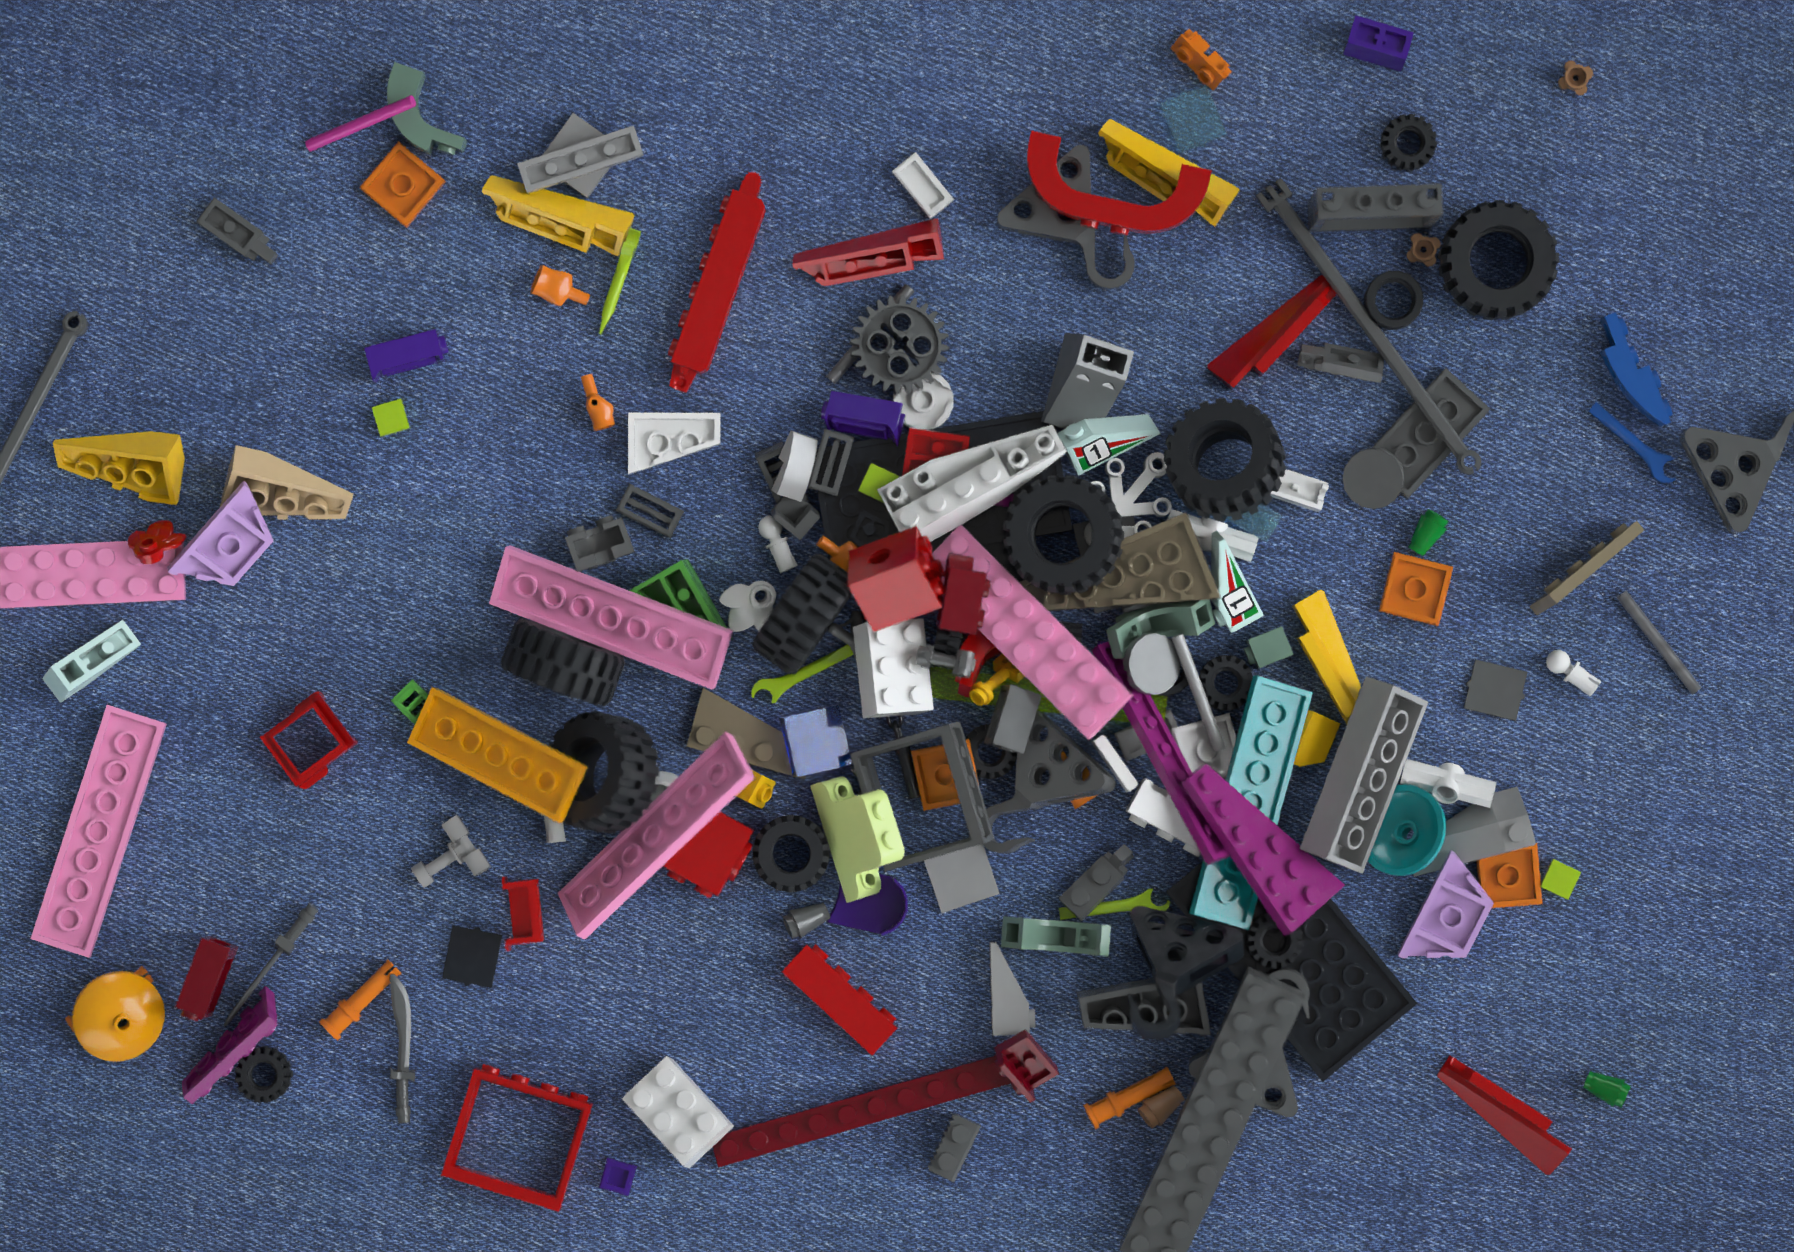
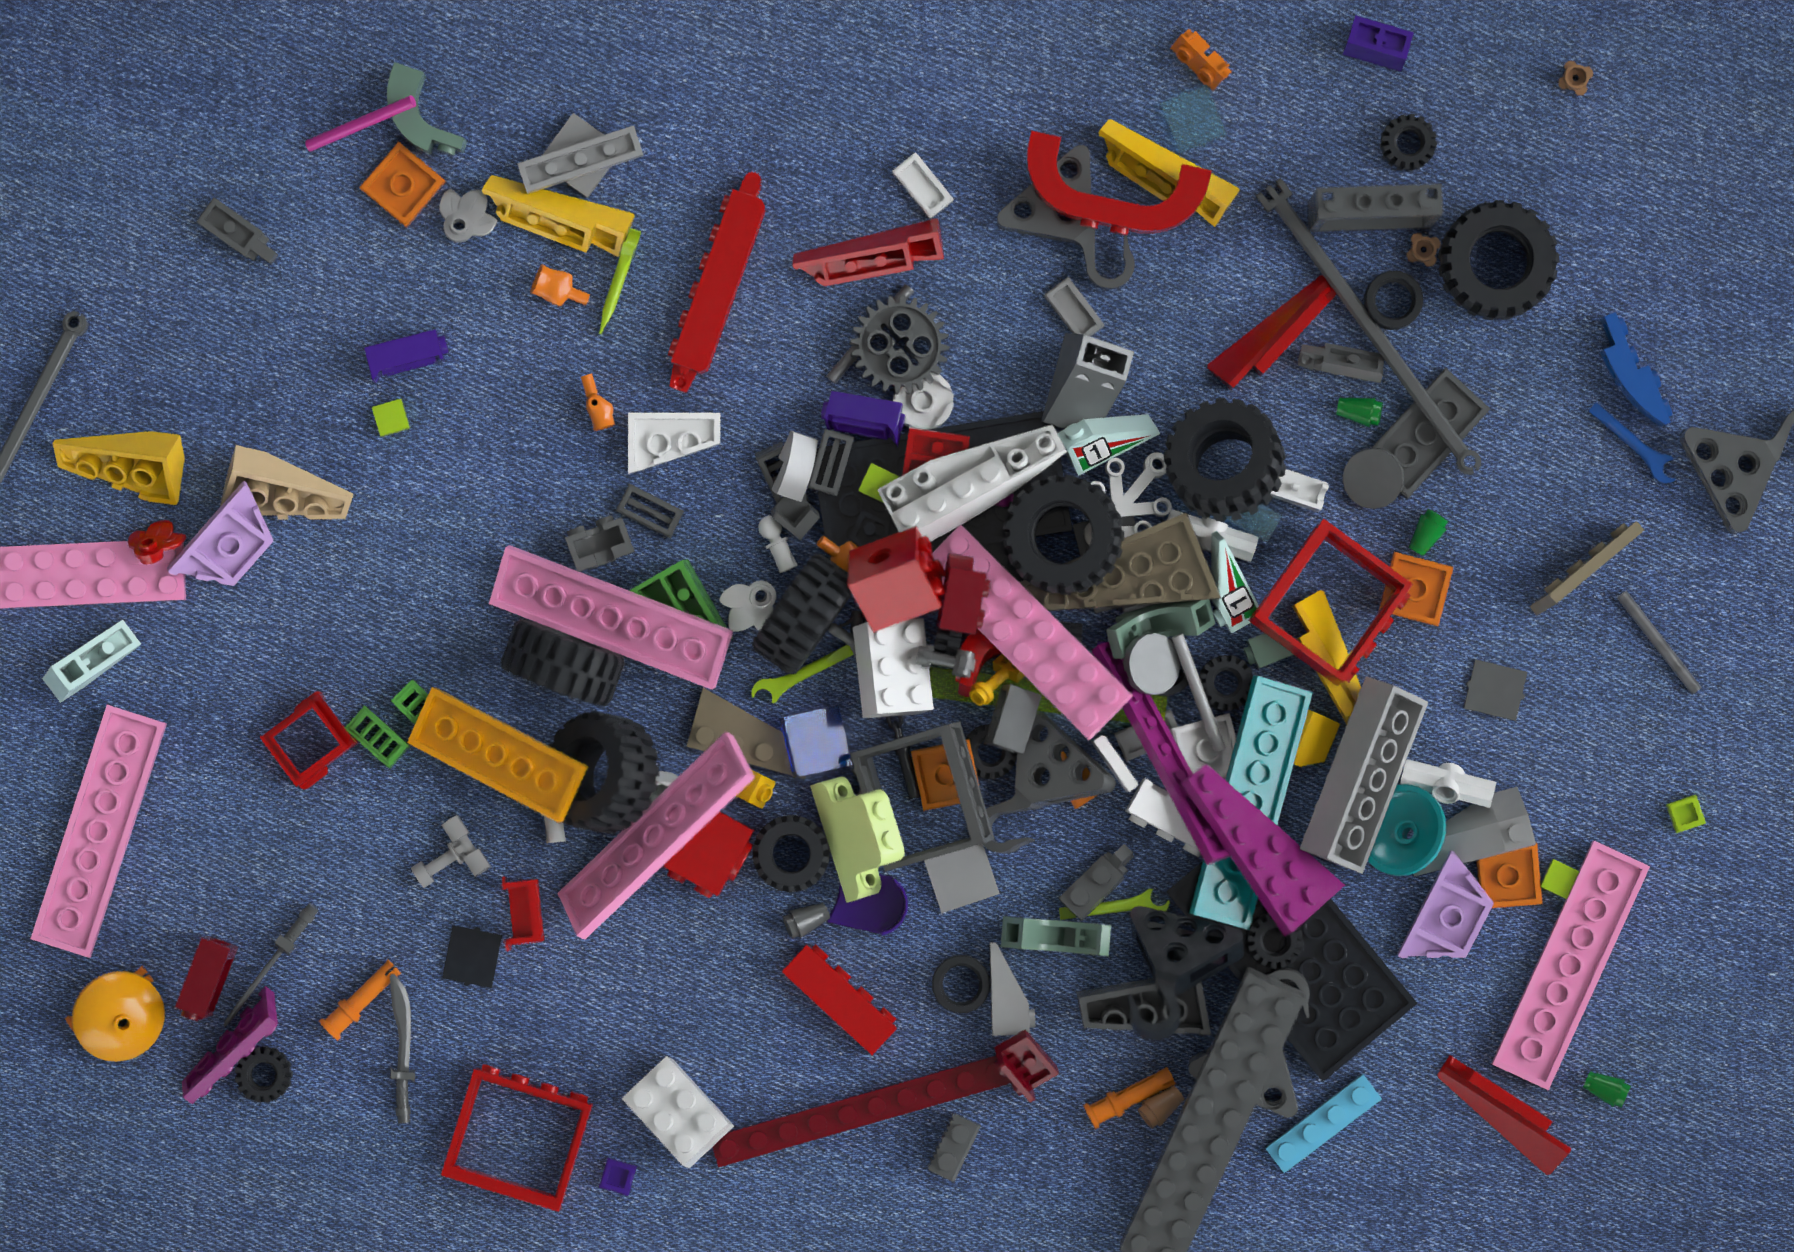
(395, 754): none -> bright green slope
(466, 210): none -> light grey plate
(977, 1000): none -> black tyre
(1073, 309): none -> light grey tile
(1323, 1123): none -> medium azure plate
(1360, 410): none -> green cone
(1381, 622): none -> red window
(1559, 662): white pin -> none
(1570, 965): none -> bright pink plate
(1685, 813): none -> lime tile

